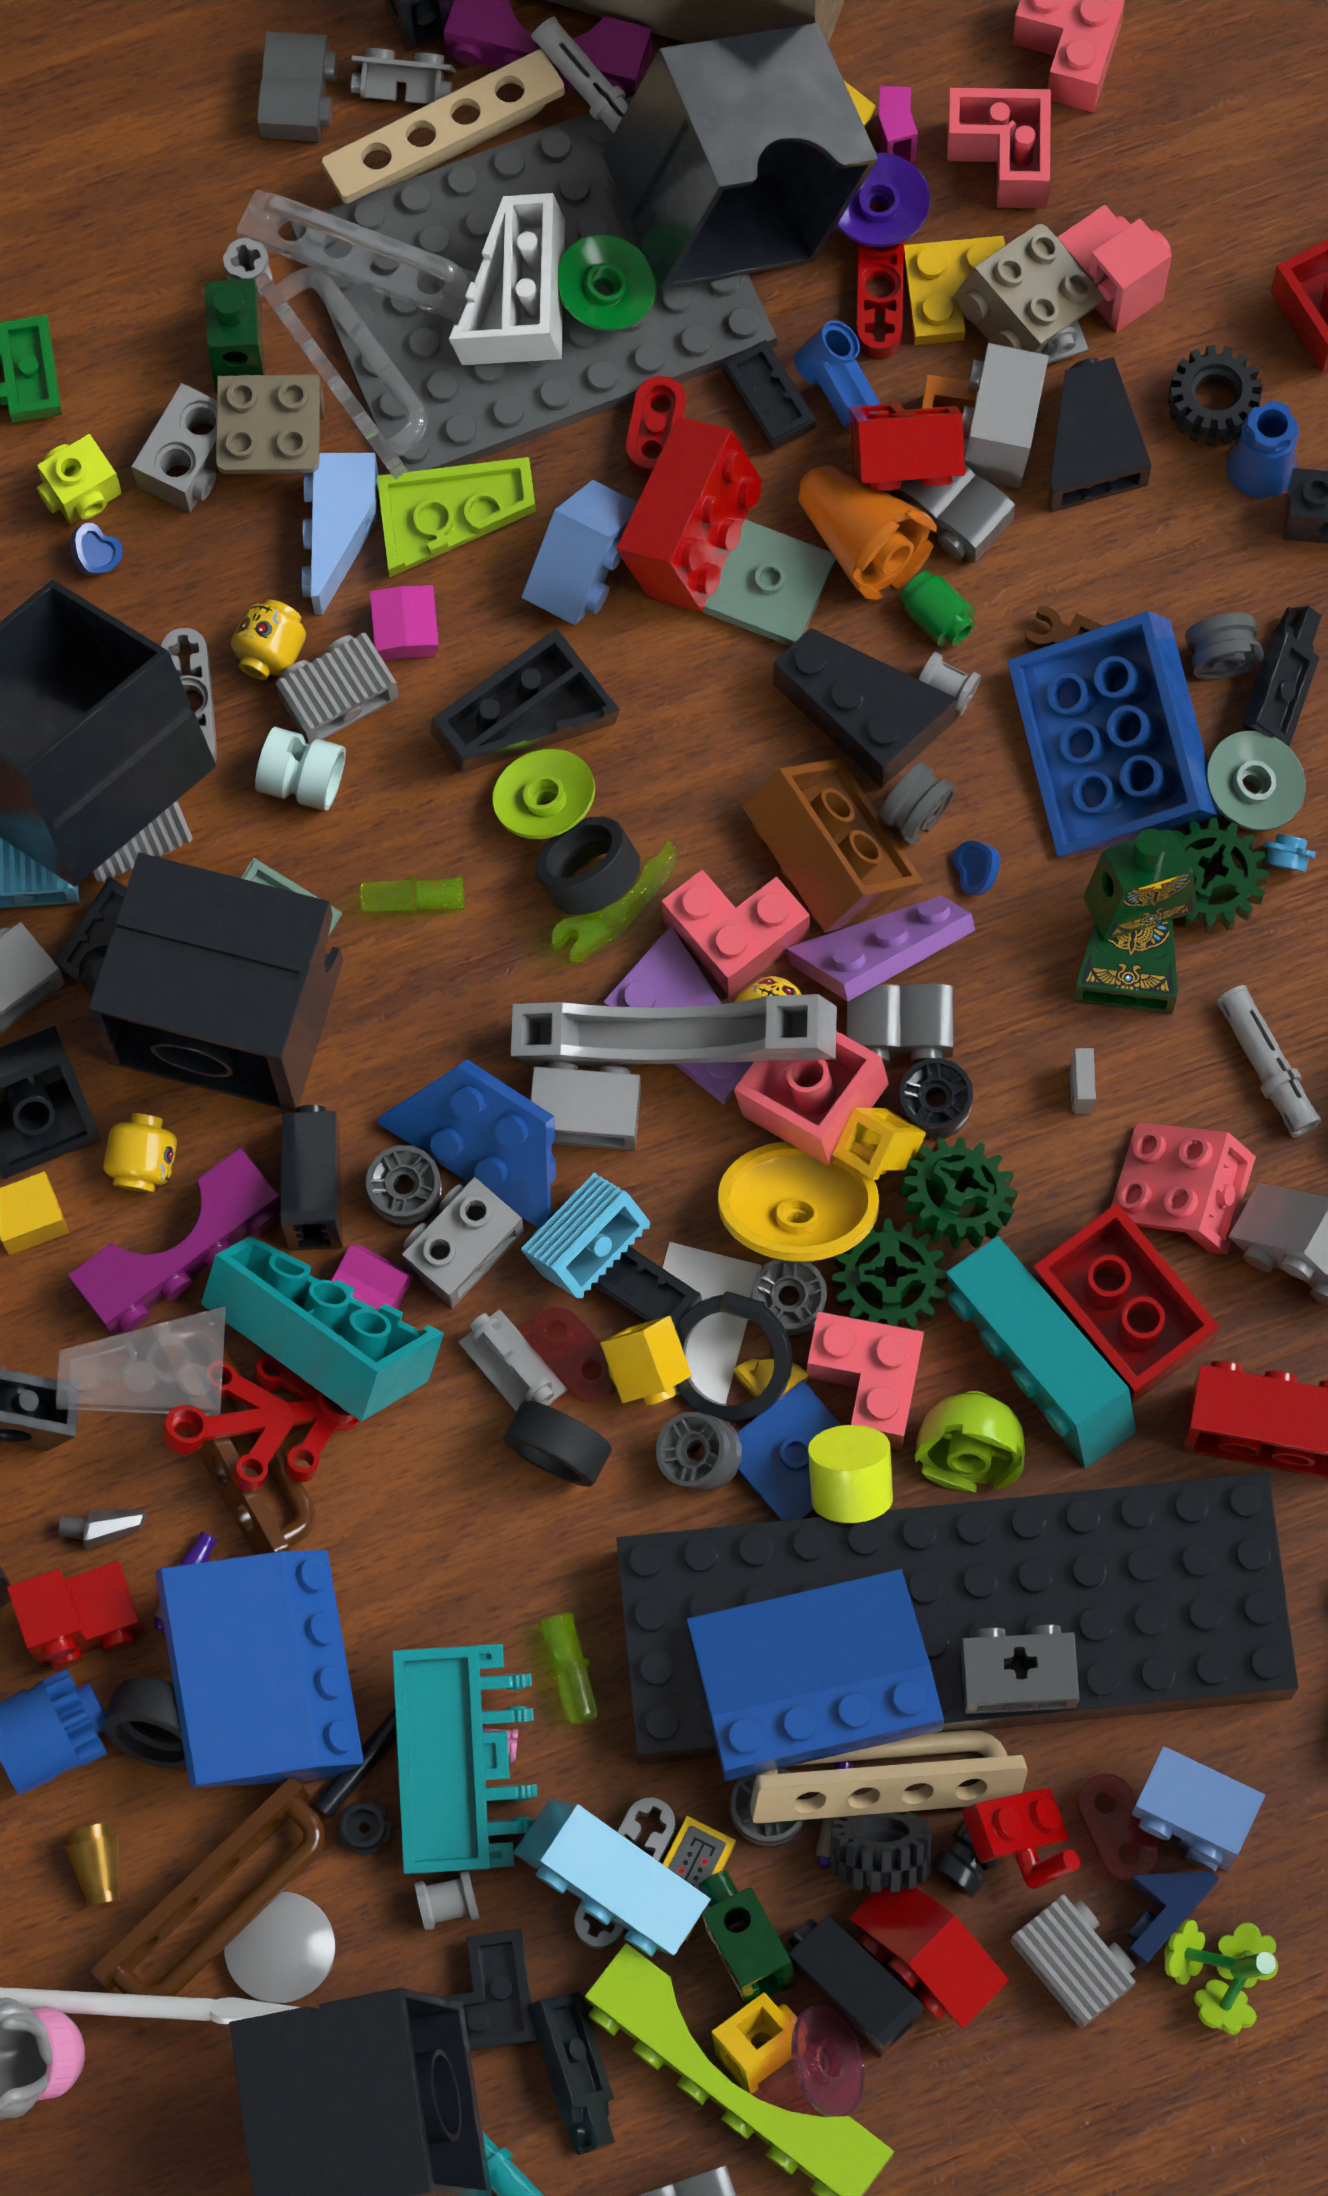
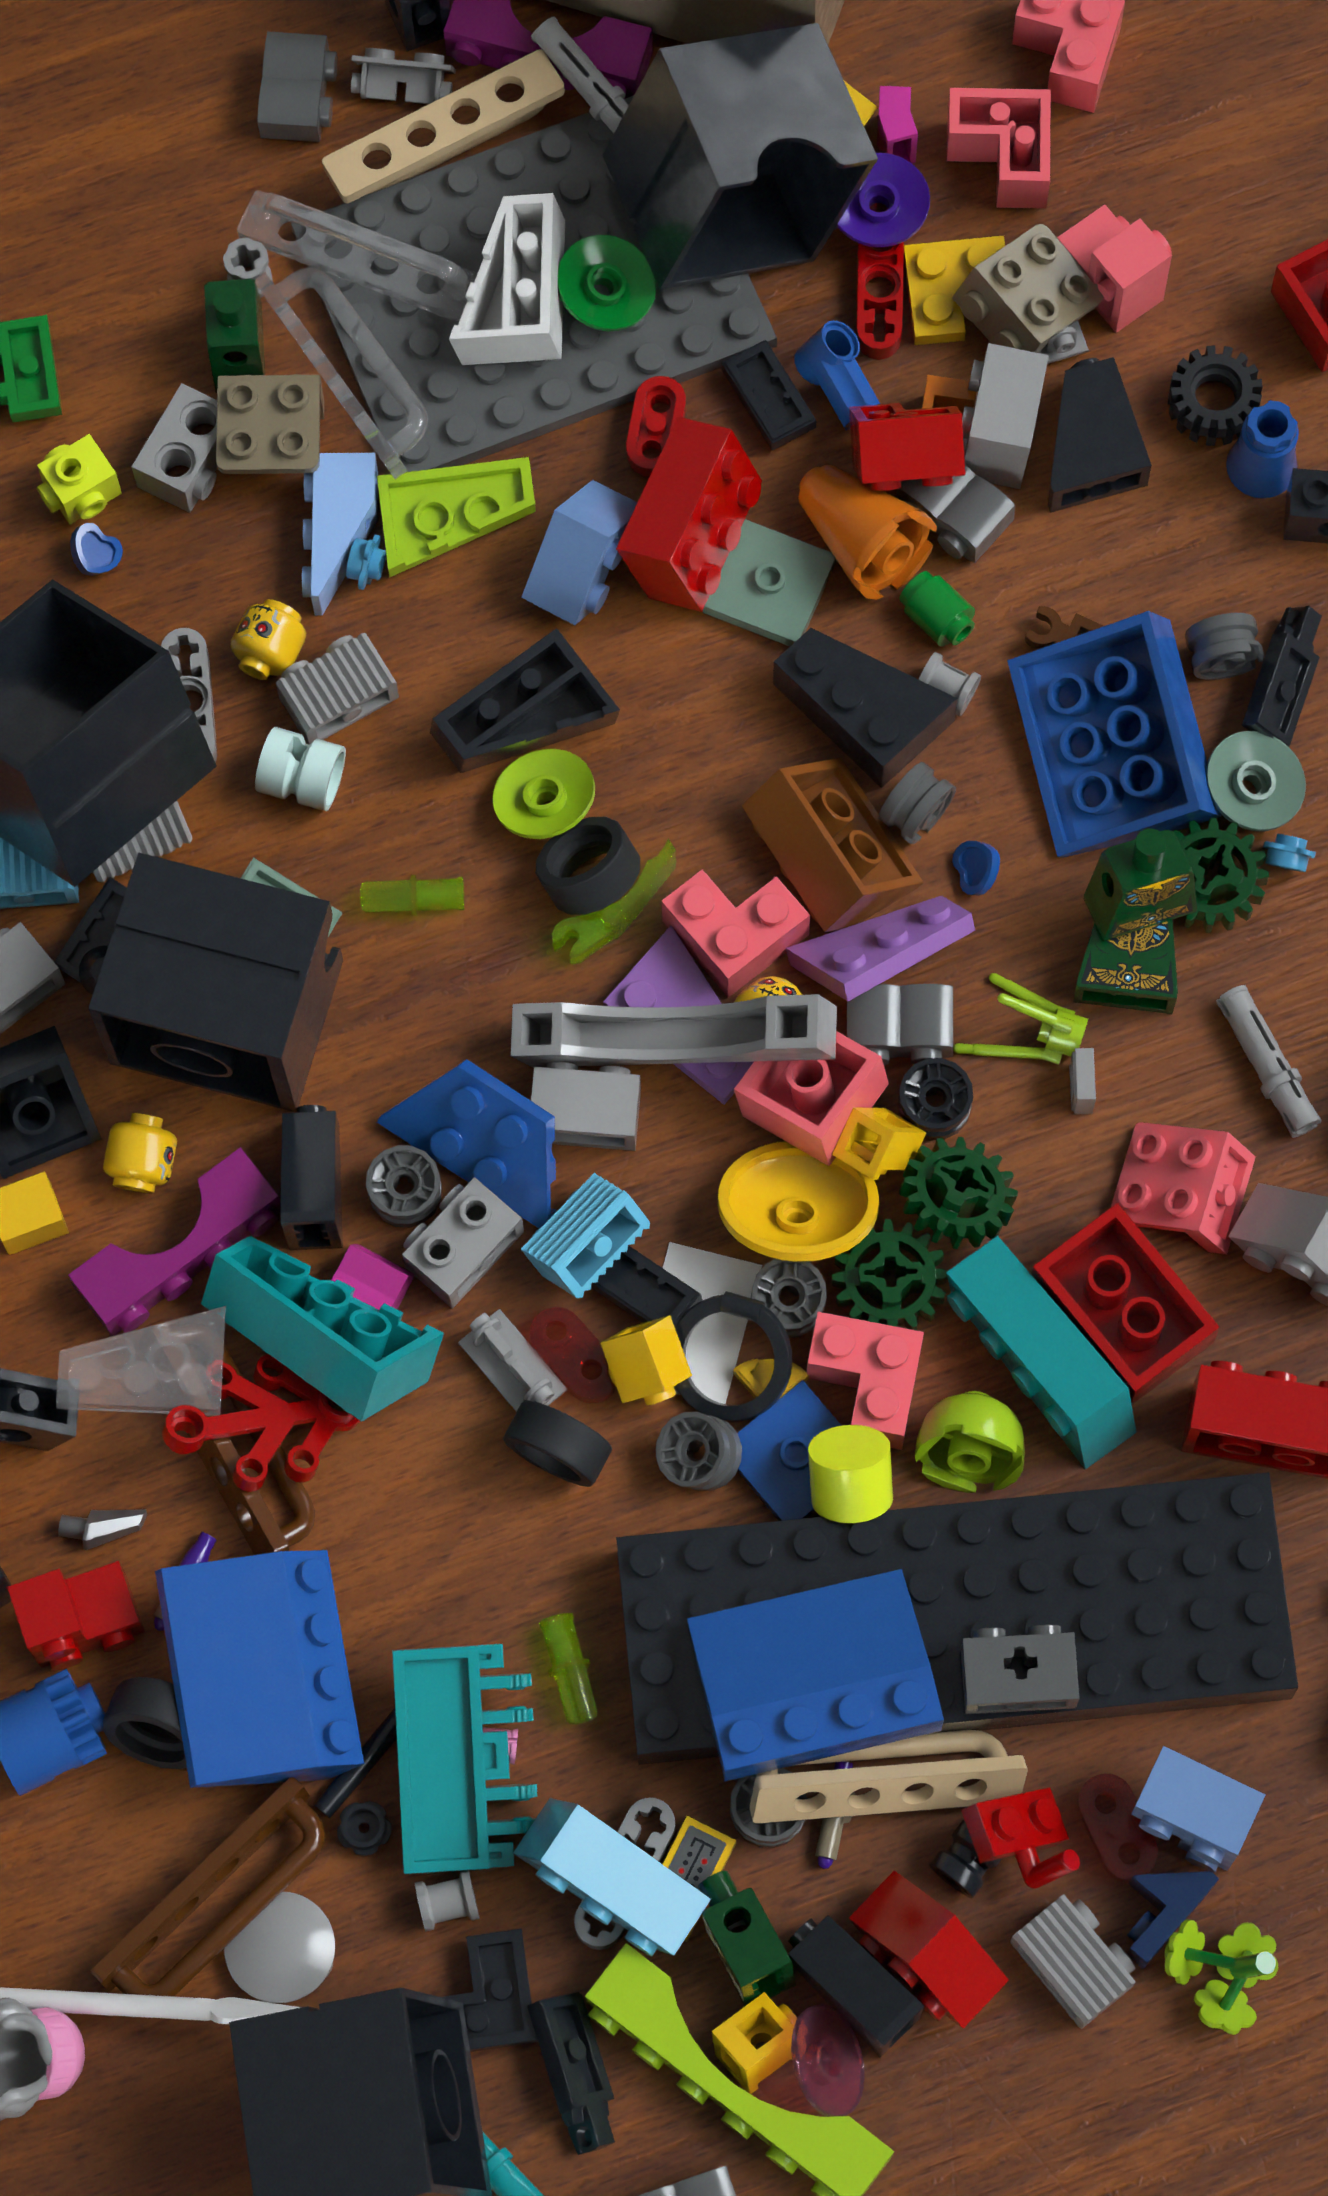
(95, 1861): pearl gold cone -> none
(366, 561): none -> dark azure plate
(404, 622): dark pink piece -> none
(881, 1850): black tyre -> none
(1059, 1026): none -> lime plant

